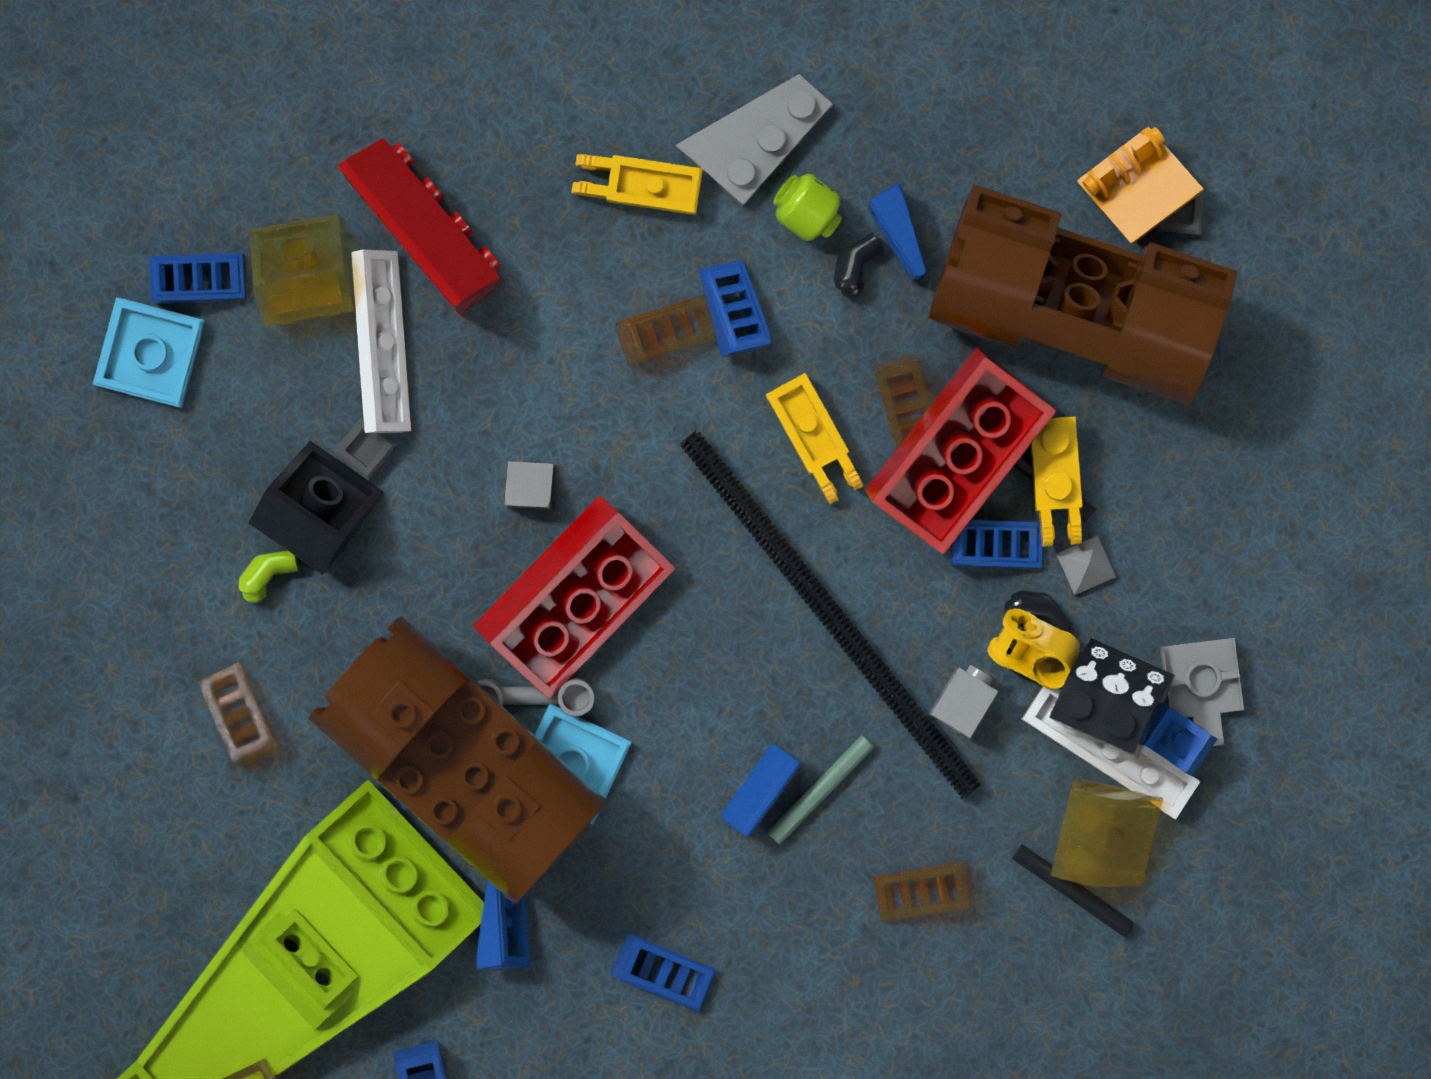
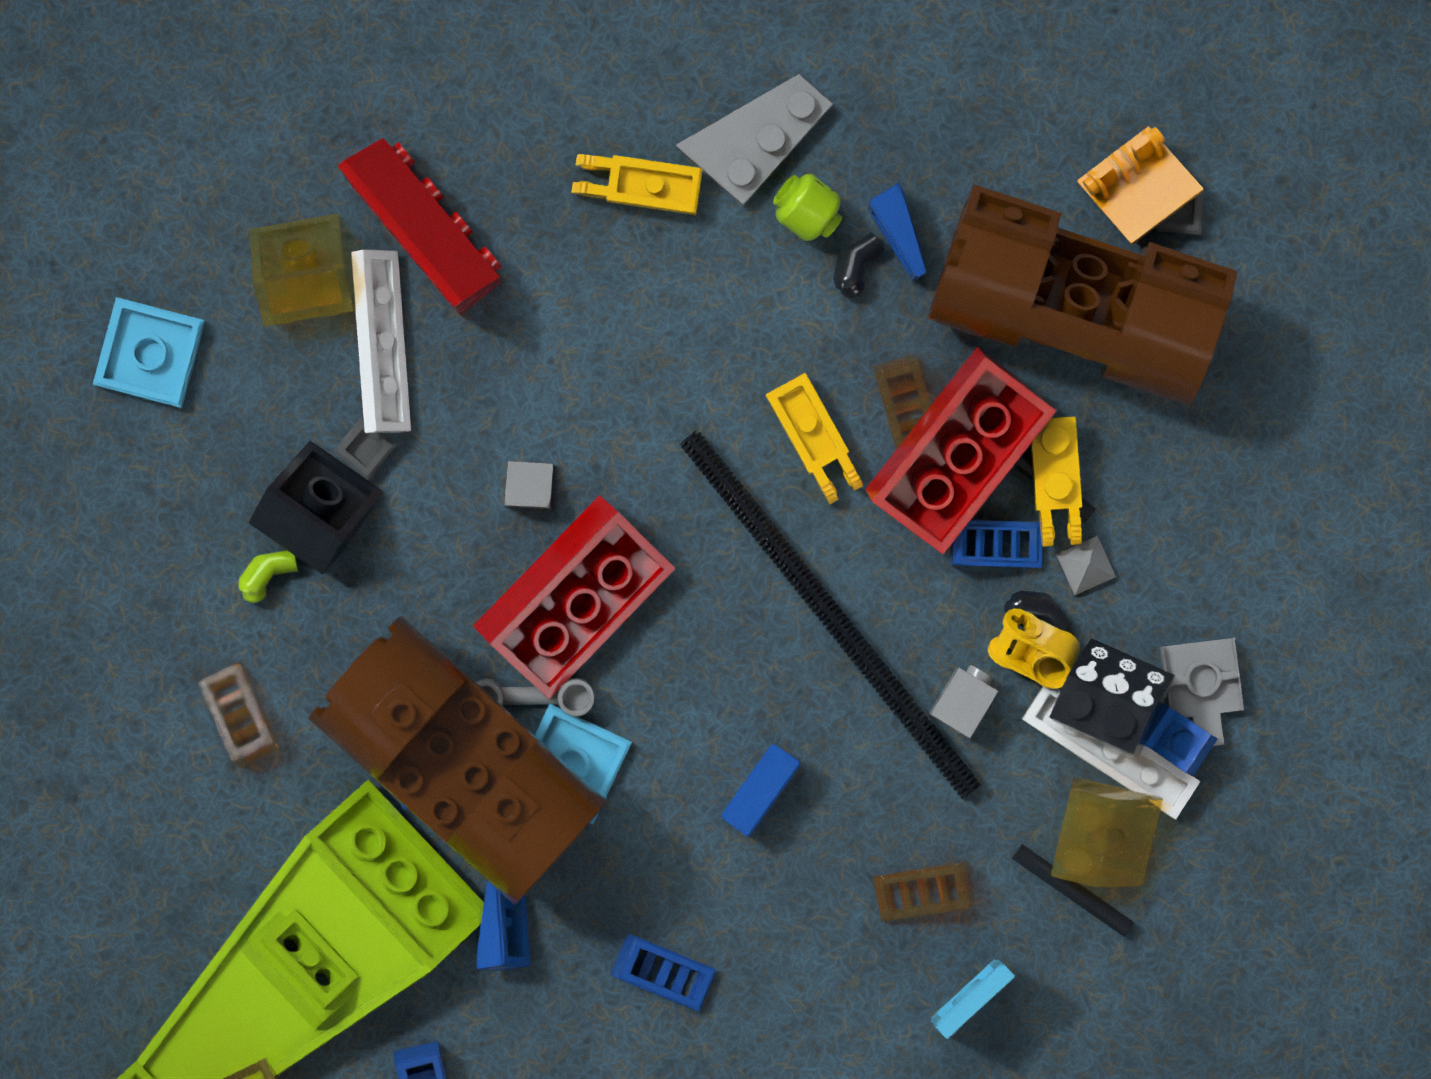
(158, 278): blue slope -> none
(631, 342): clear orange slope -> none
(724, 328): blue slope -> none
(820, 789): sand green bar -> none
(971, 997): none -> medium azure tile

